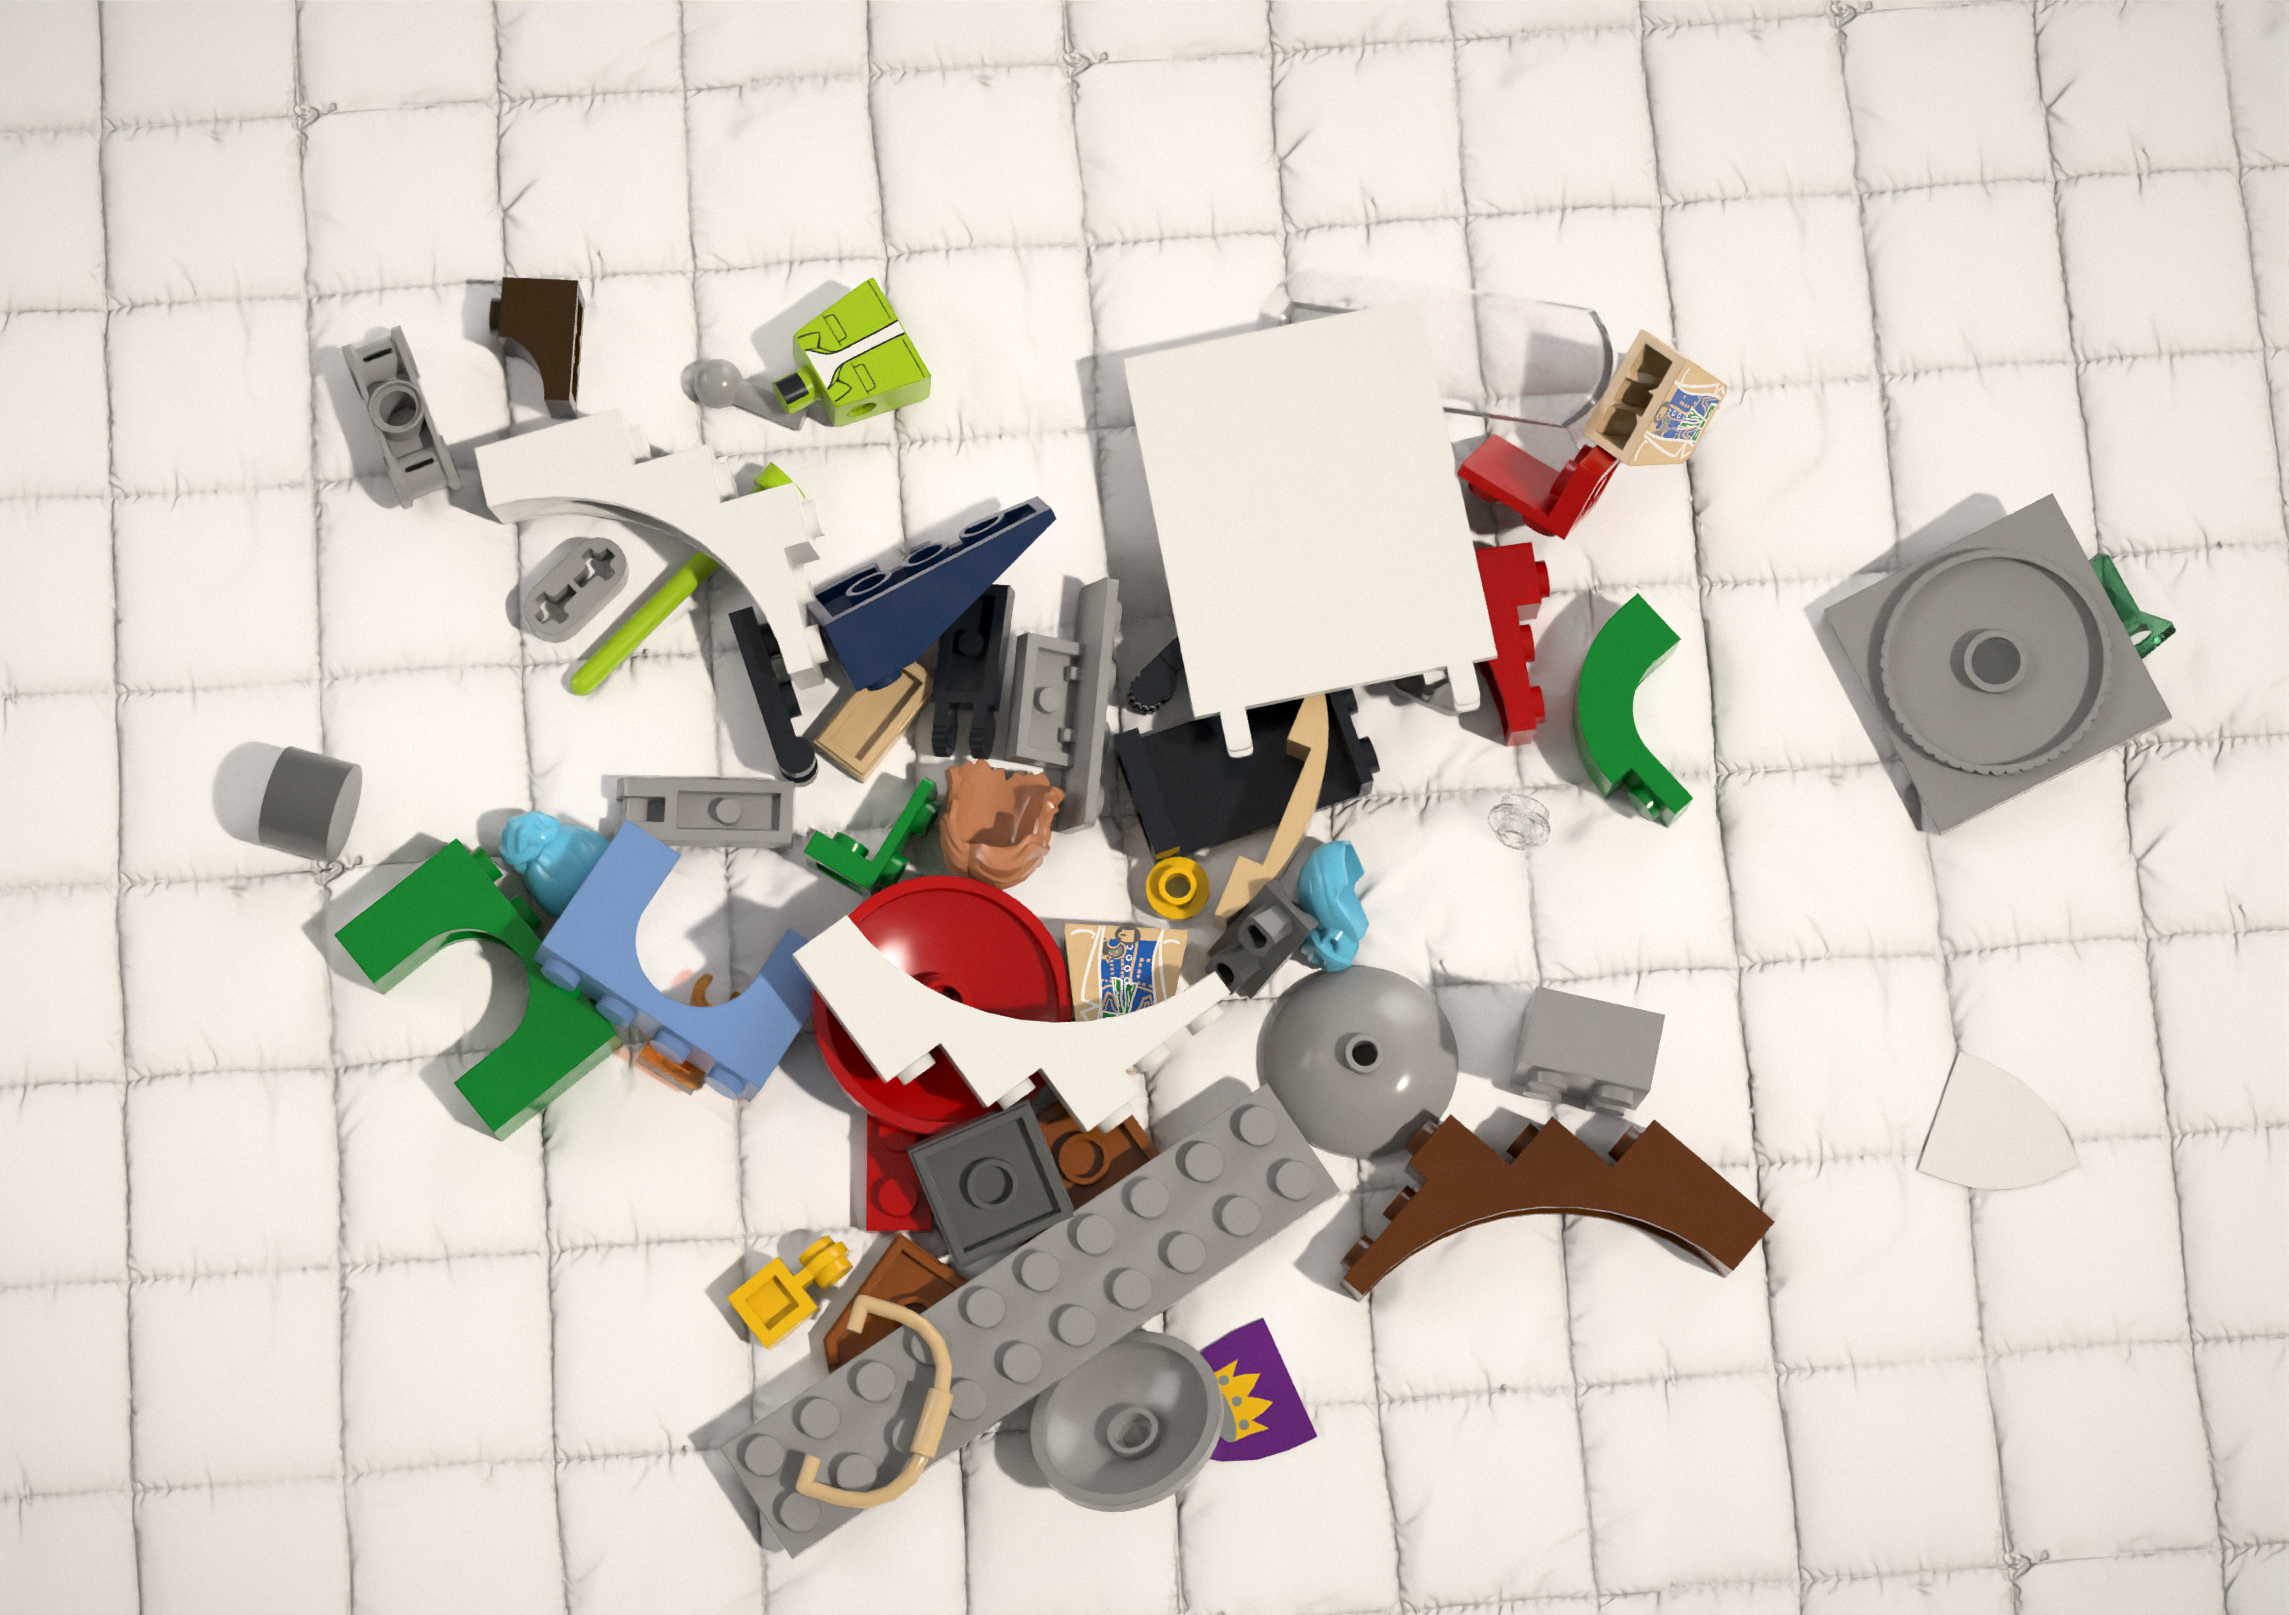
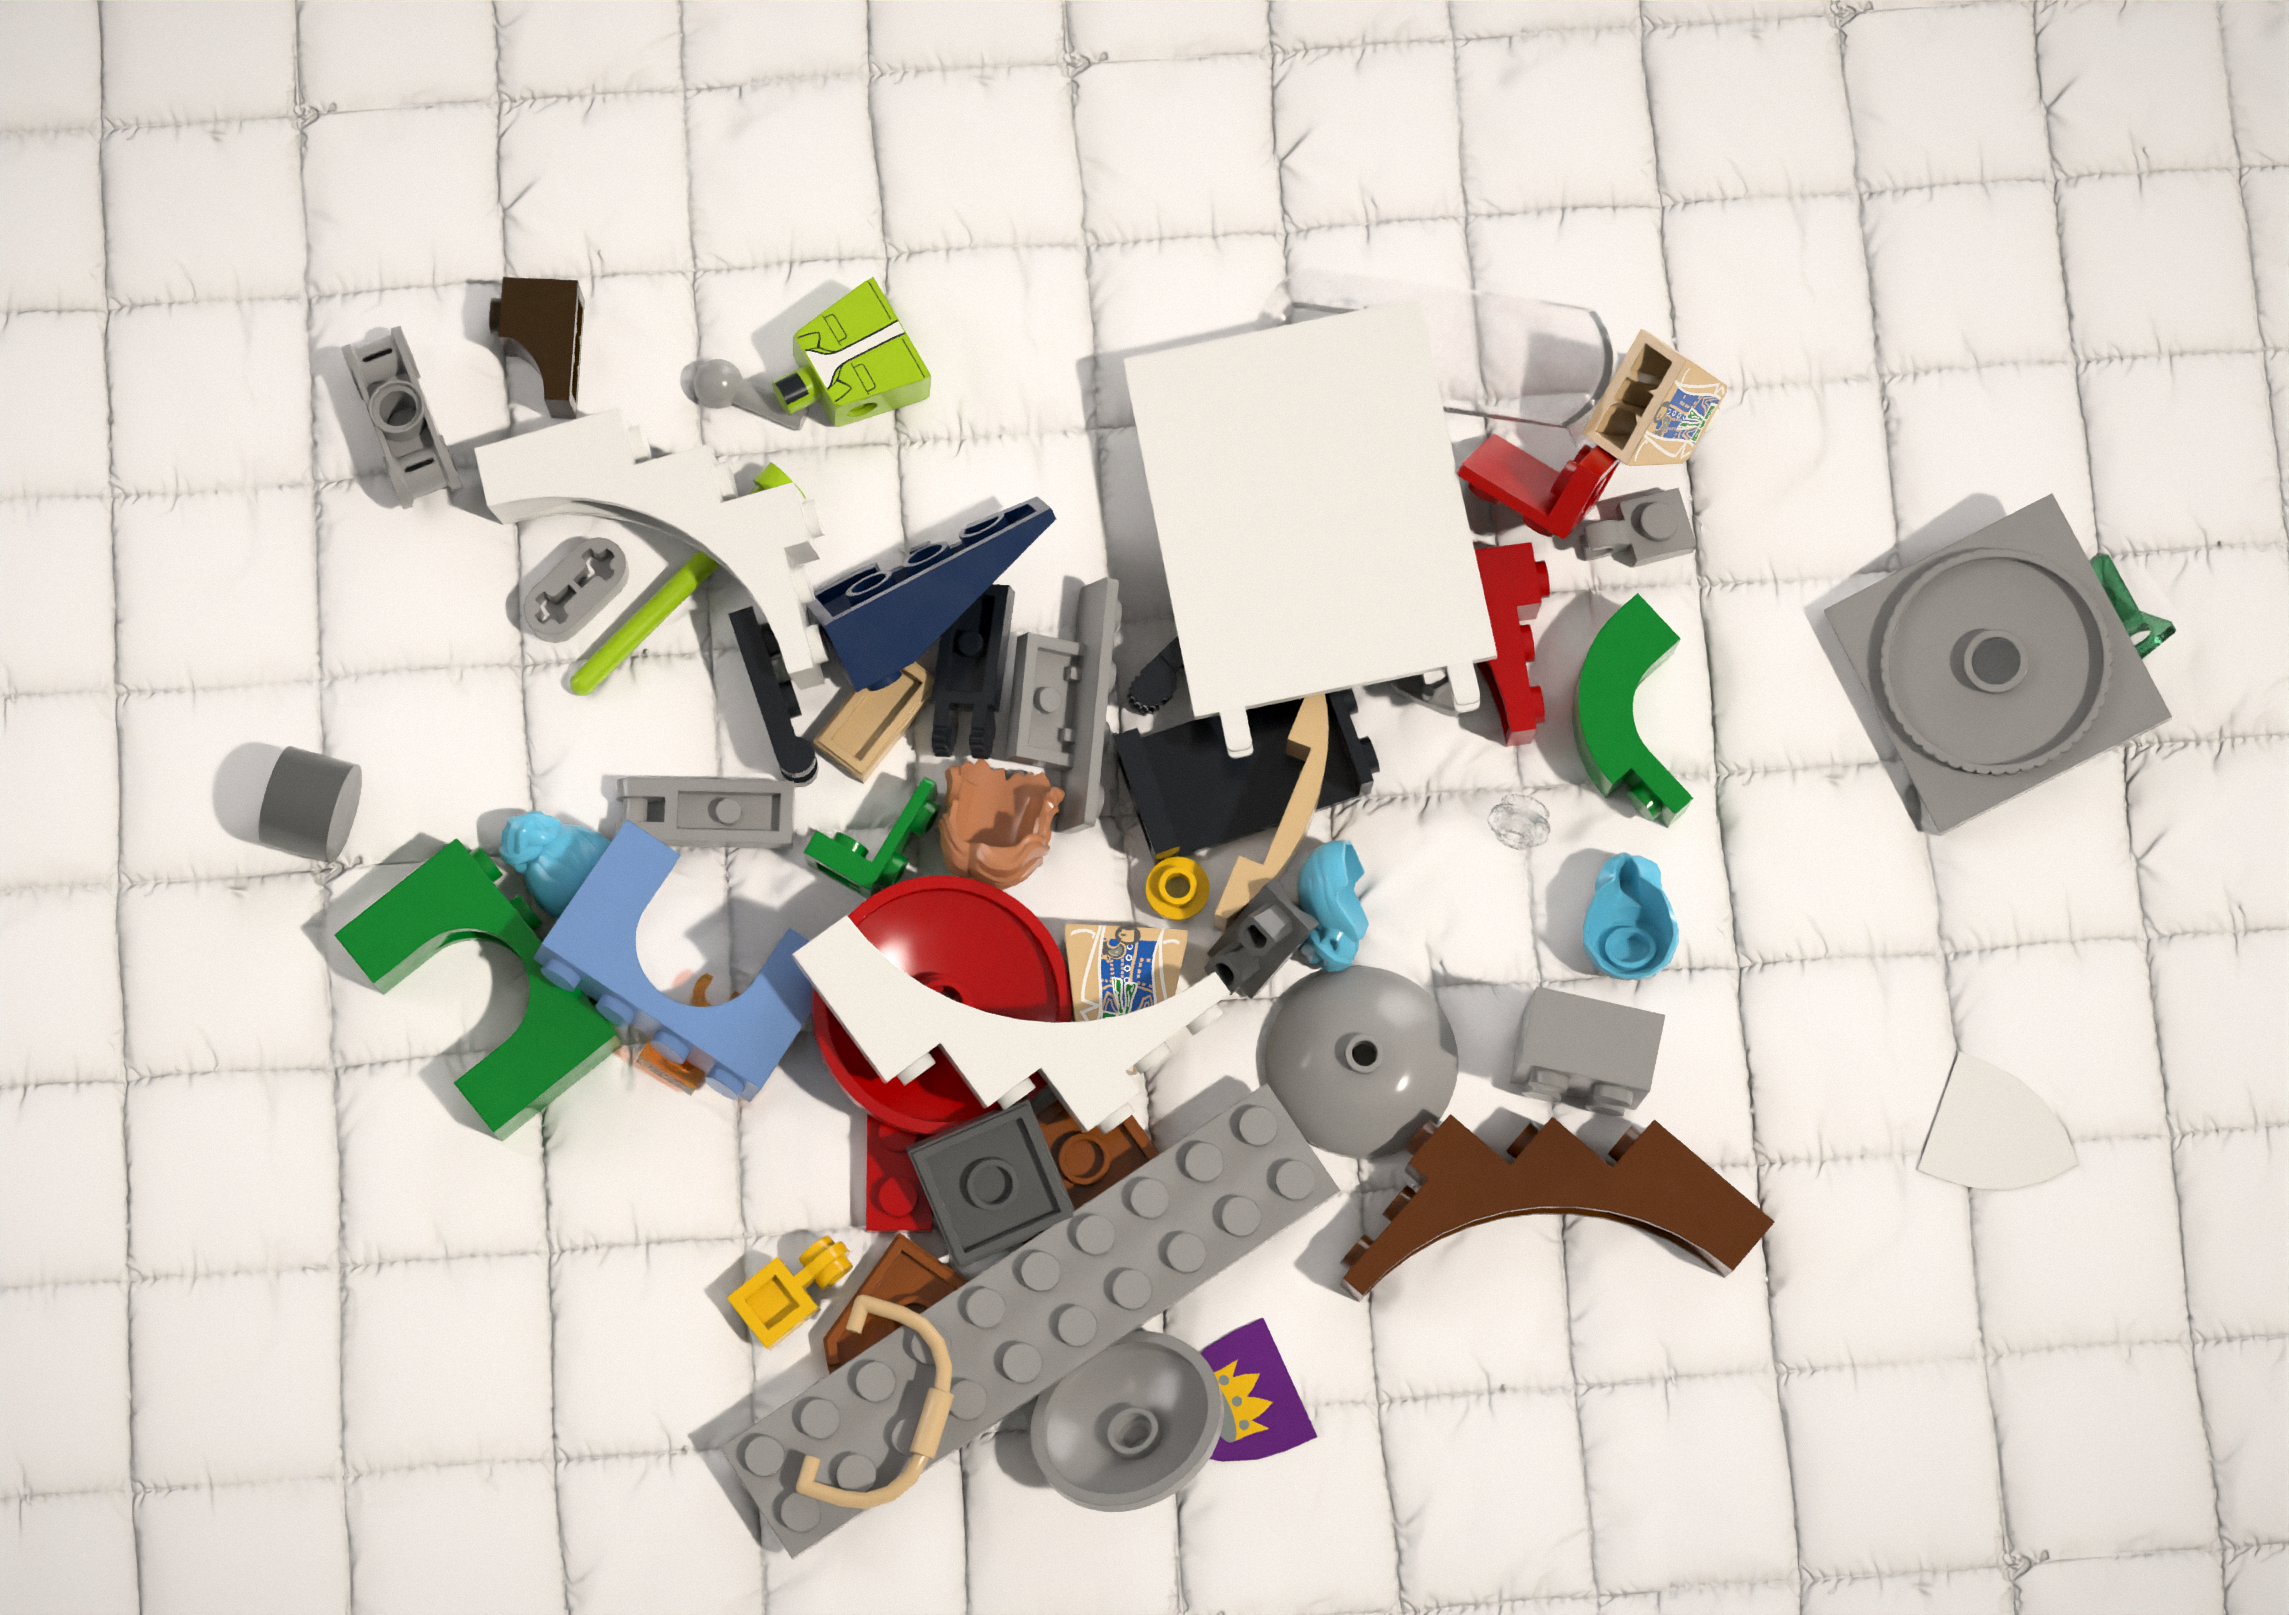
(1630, 920): none -> medium azure hair
(1647, 527): none -> light grey plate

